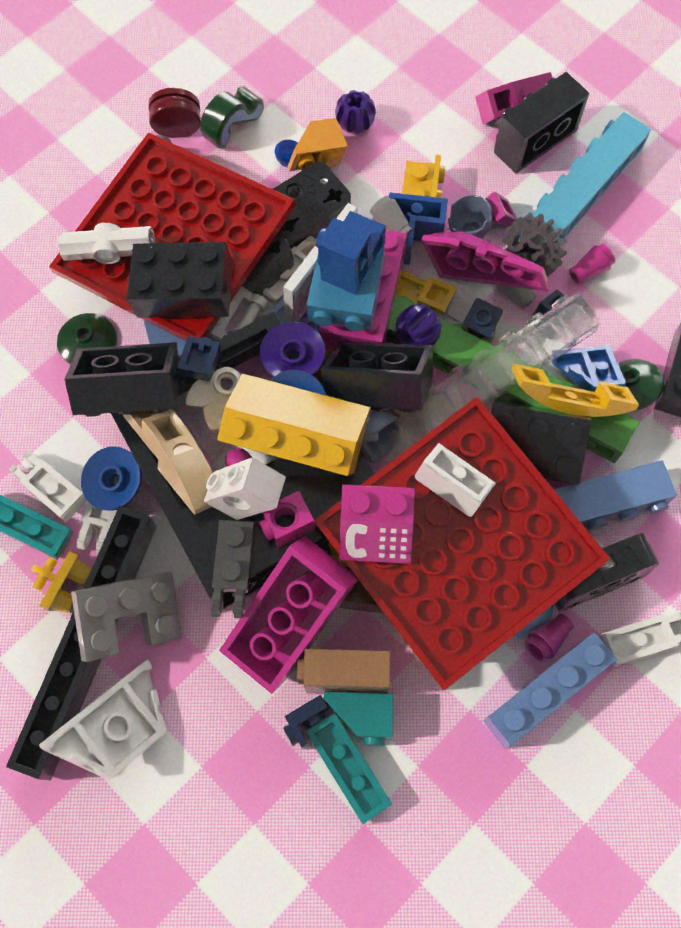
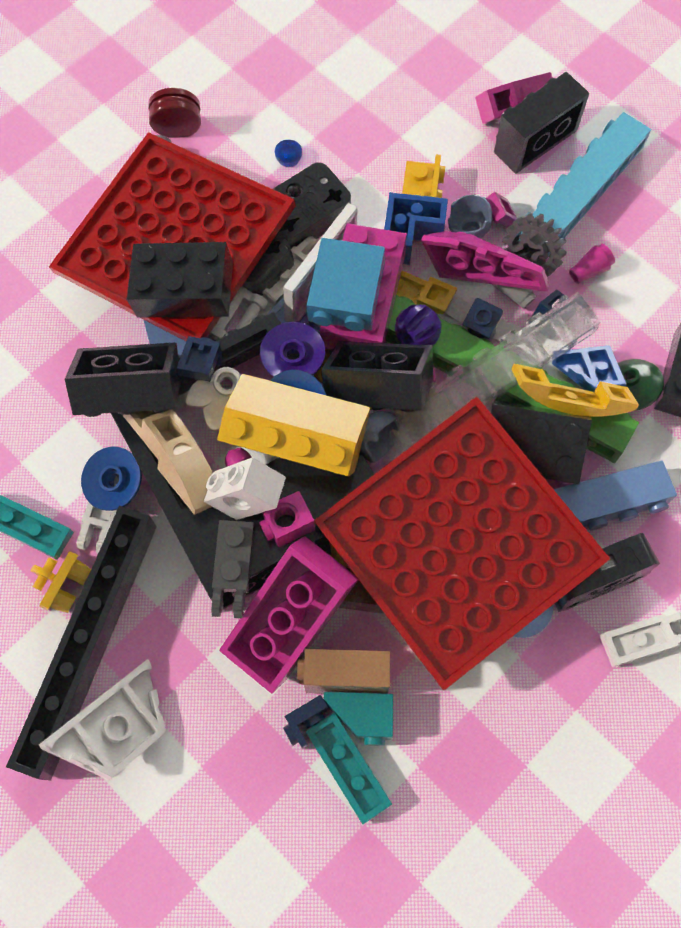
(50, 487): white hinge -> none
(100, 334): dark green dish -> none
(100, 606): light grey plate -> none
(103, 243): white piece -> none
(227, 110): dark green animal -> none
(319, 143): light orange slope -> none
(349, 250): blue brick -> none
(355, 111): dark purple piece -> none
(376, 524): dark pink slope -> none
(389, 214): light grey cone -> none
(454, 480): white slope -> none
(548, 638): dark pink cone -> none
(549, 690): medium blue brick -> none

